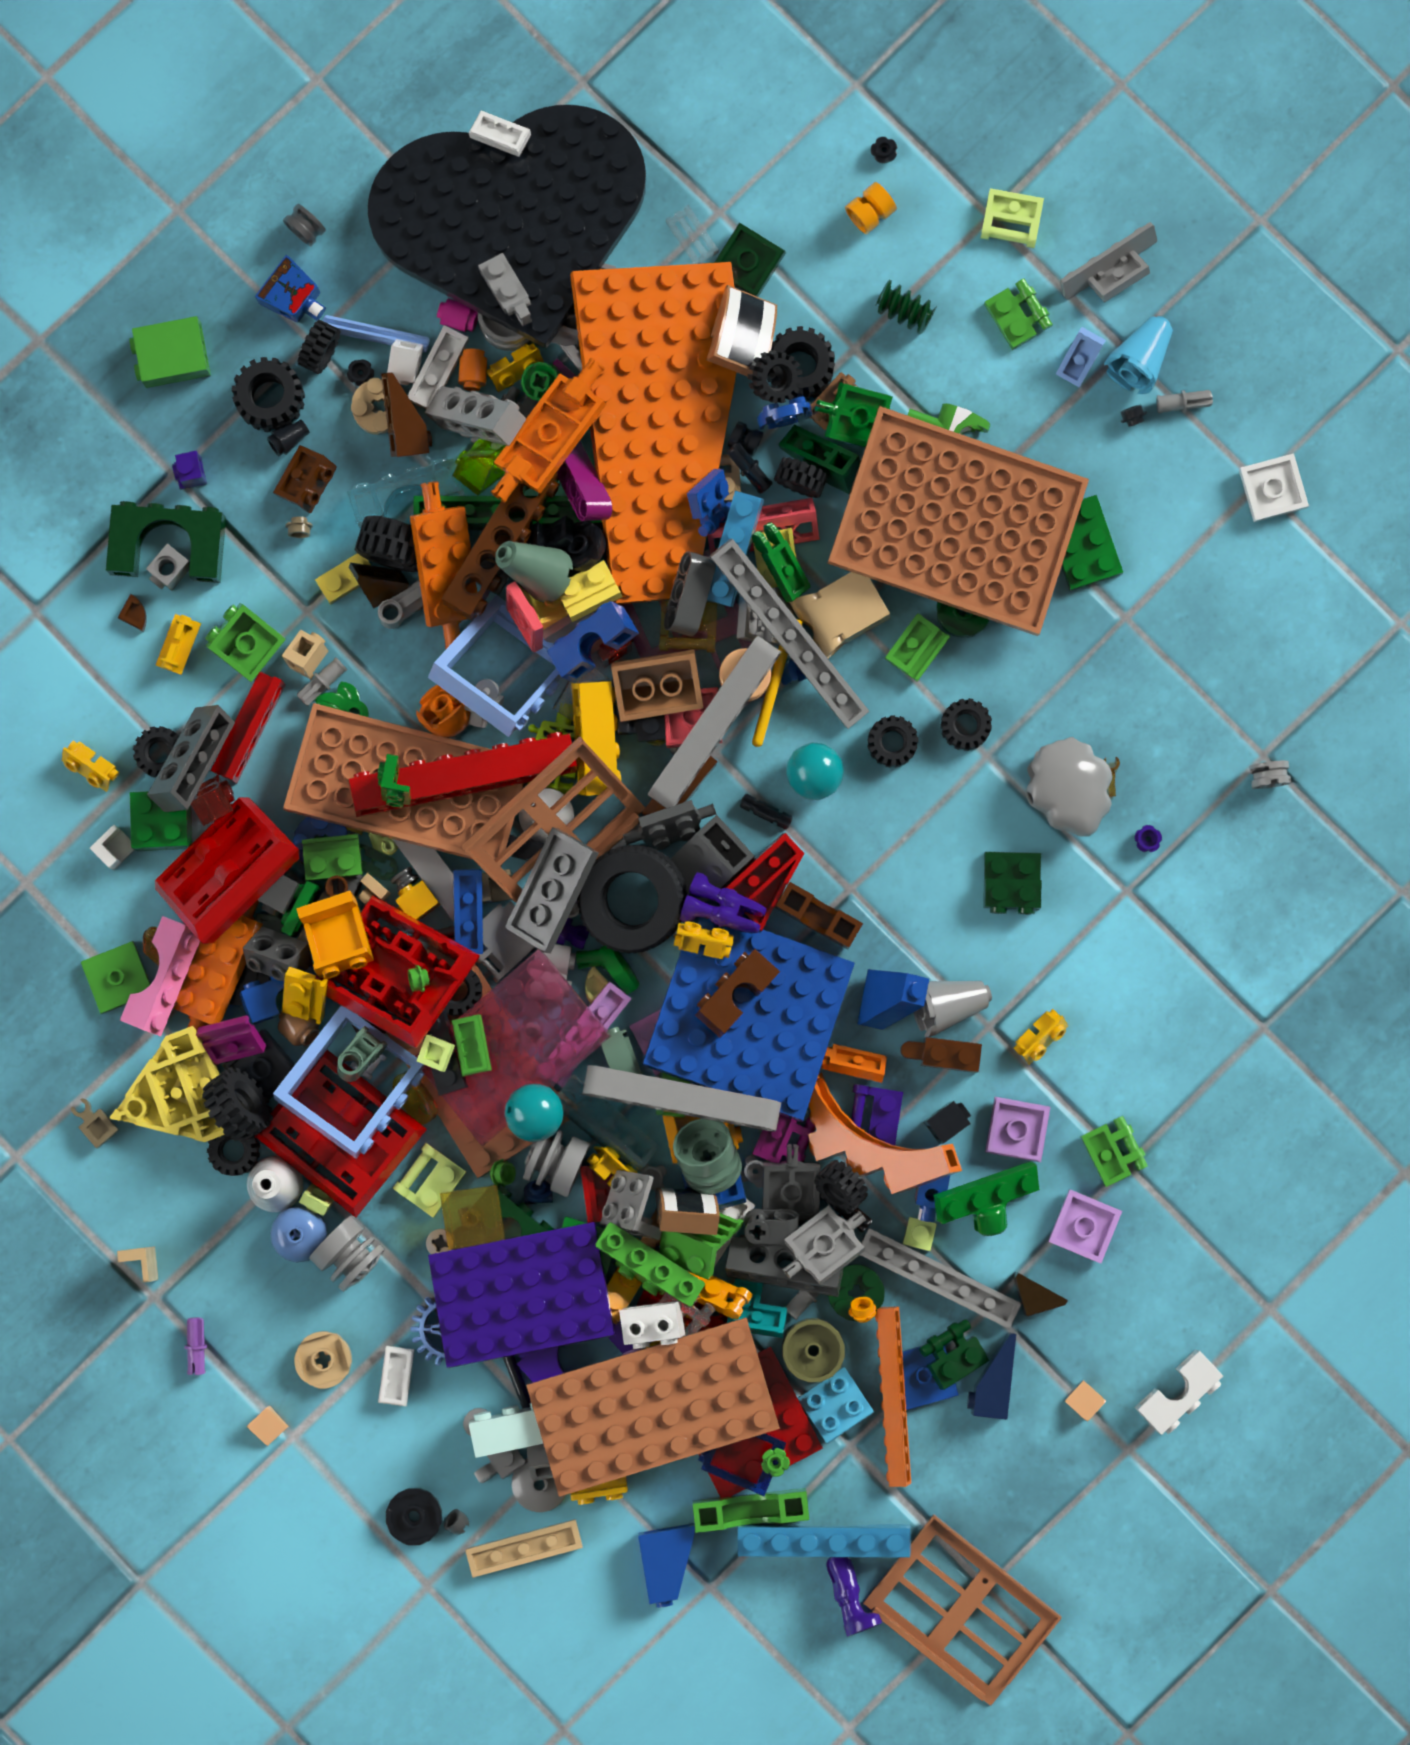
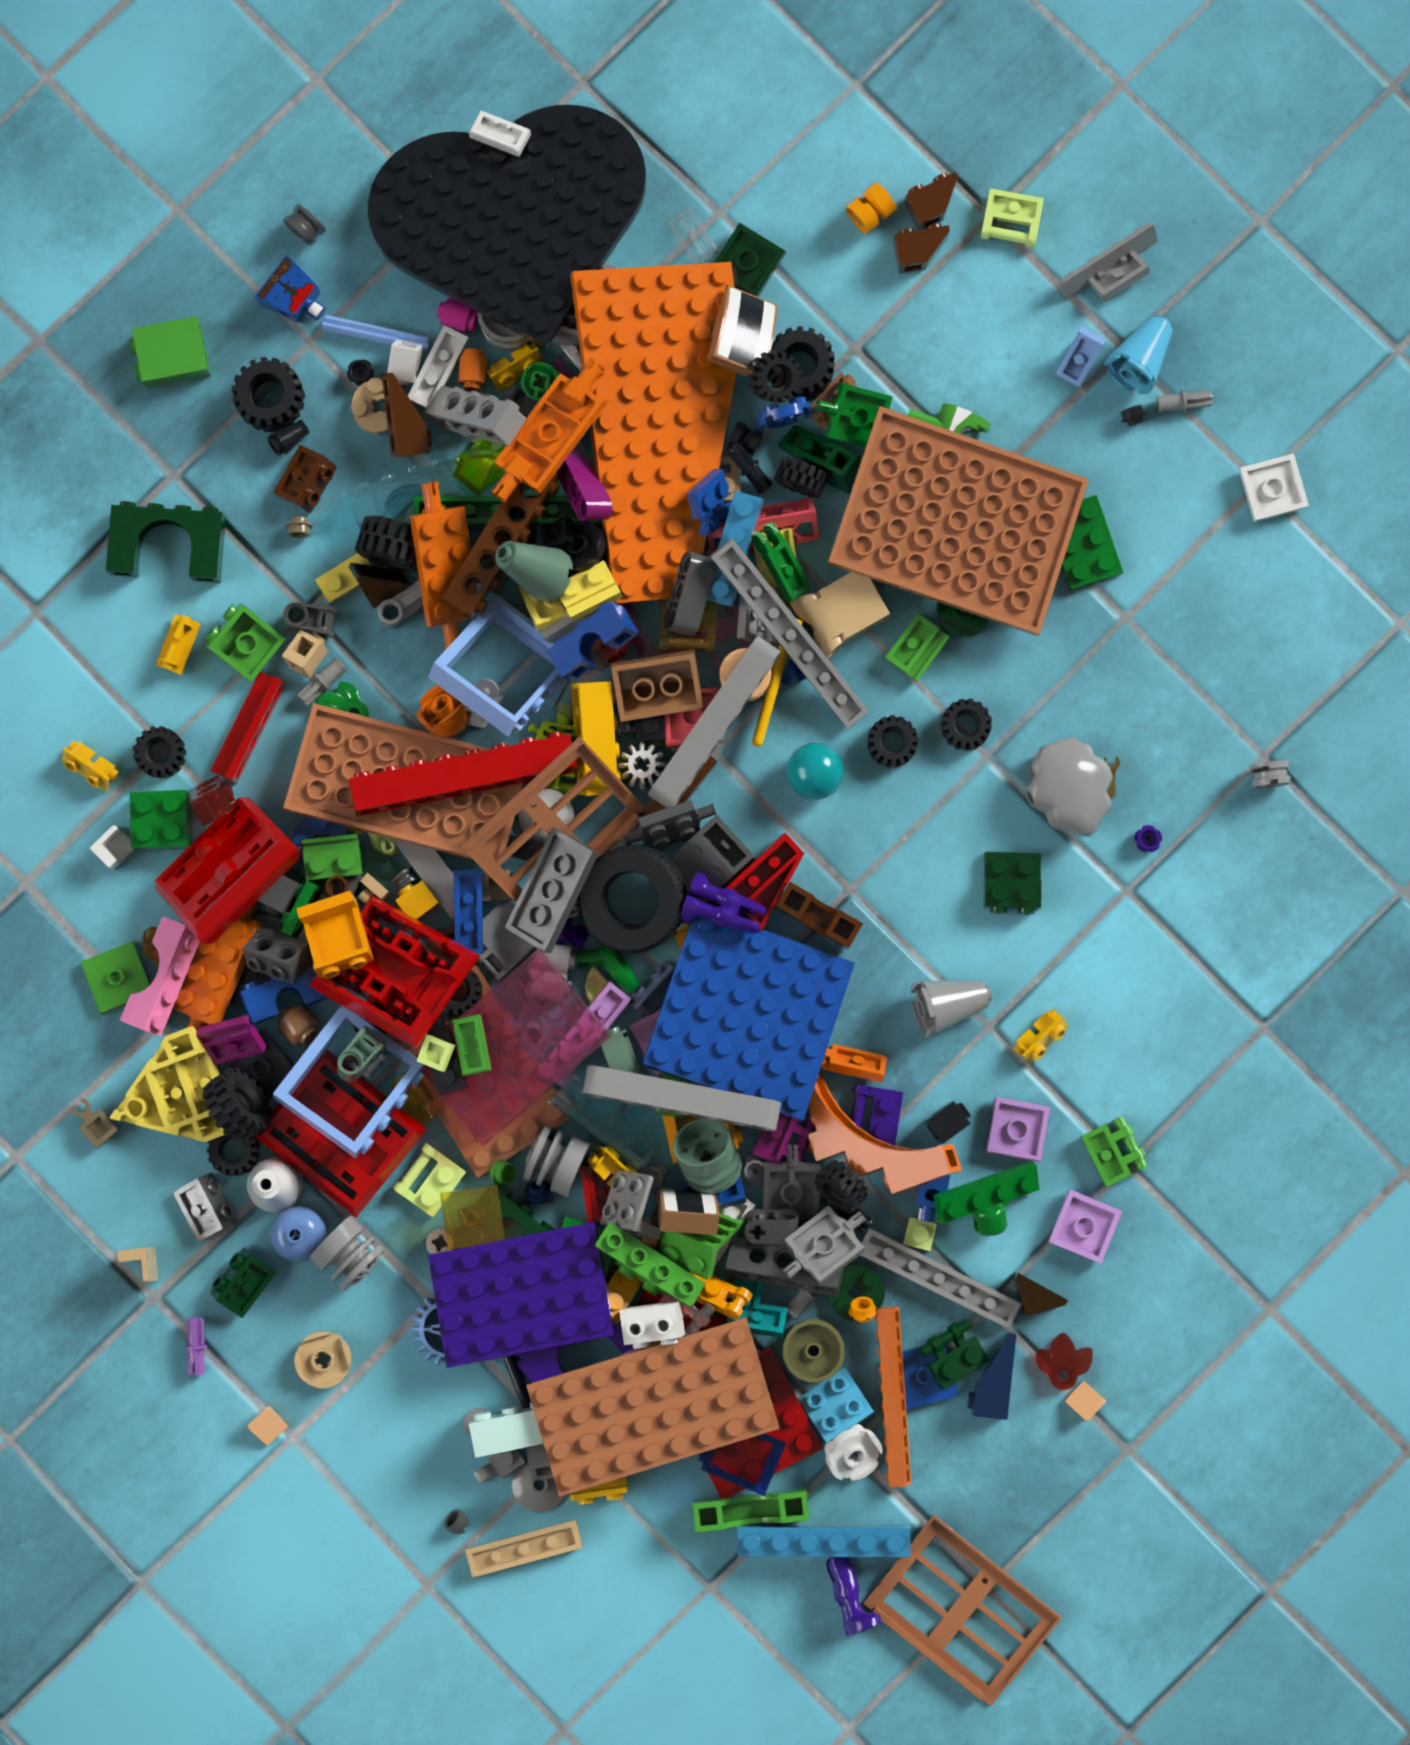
(134, 613): reddish brown tile -> none
(168, 555): light grey brick -> none
(189, 470): dark purple brick -> none
(191, 758): dark grey brick -> none
(205, 1206): none -> flat silver bracket
(242, 1282): none -> dark green bracket
(304, 995): yellow plate -> none
(312, 619): none -> dark grey piece
(316, 1200): yellowish green plate -> none
(318, 346): black tyre -> none
(391, 792): green bracket -> none
(396, 1375): white plate -> none
(411, 1531): black plate -> none
(418, 978): bright green plate -> none
(506, 288): light grey hinge -> none
(524, 617): coral plate -> none
(534, 1112): teal piece -> none
(644, 756): none -> white gear
(644, 997): none -> sand blue hinge
(665, 1560): blue slope -> none
(714, 940): yellow hinge -> none
(752, 973): reddish brown arch -> none
(766, 811): black axle -> none
(769, 1467): bright green plate -> none
(841, 1447): none -> white plate
(879, 155): black plate -> none
(890, 997): blue slope -> none
(905, 307): dark green piece -> none
(917, 248): none -> reddish brown slope
(929, 203): none -> reddish brown slope
(944, 1054): reddish brown brick -> none
(1011, 319): bright green plate -> none
(1064, 1357): none -> clear red plate
(1199, 1378): white arch -> none

